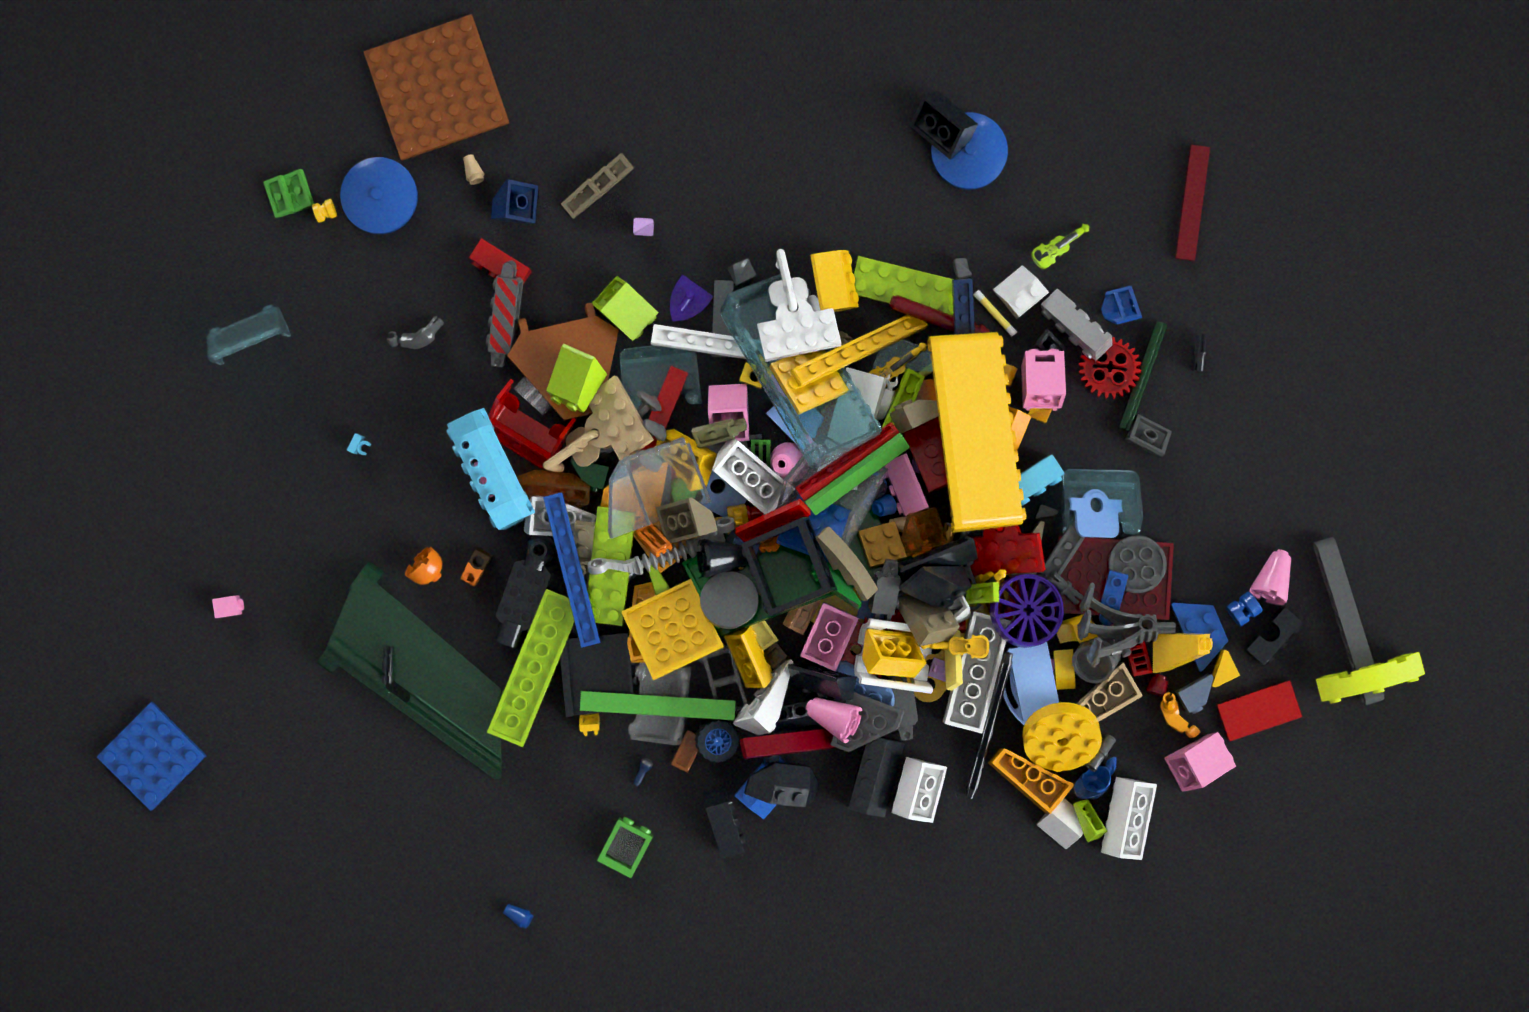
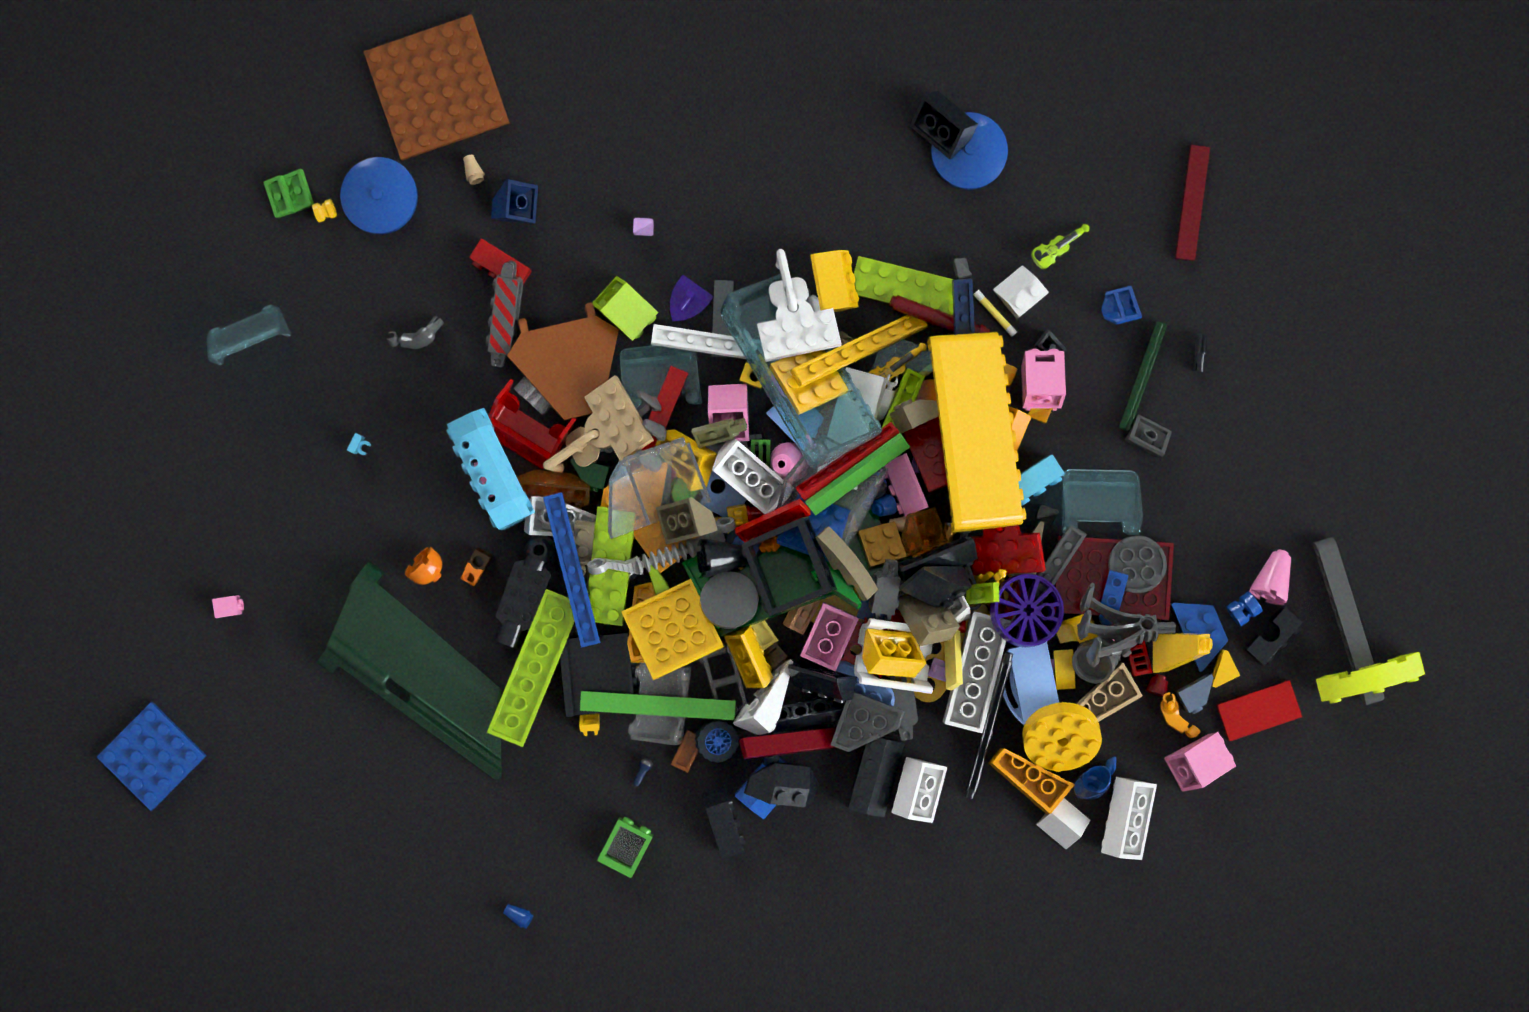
(387, 664): black axle -> none
(575, 379): lime slope -> none
(597, 186): dark tan slope -> none
(659, 548): orange tile -> none
(742, 271): dark grey slope -> none
(835, 717): bright pink cone -> none
(975, 646): yellow piece -> none
(1065, 588): dark grey pin -> none
(1076, 325): light grey wedge -> none
(1089, 820): lime slope -> none
(1096, 524): medium blue piece -> none
(1106, 745): dark grey pin -> none
(1108, 385): red gear -> none

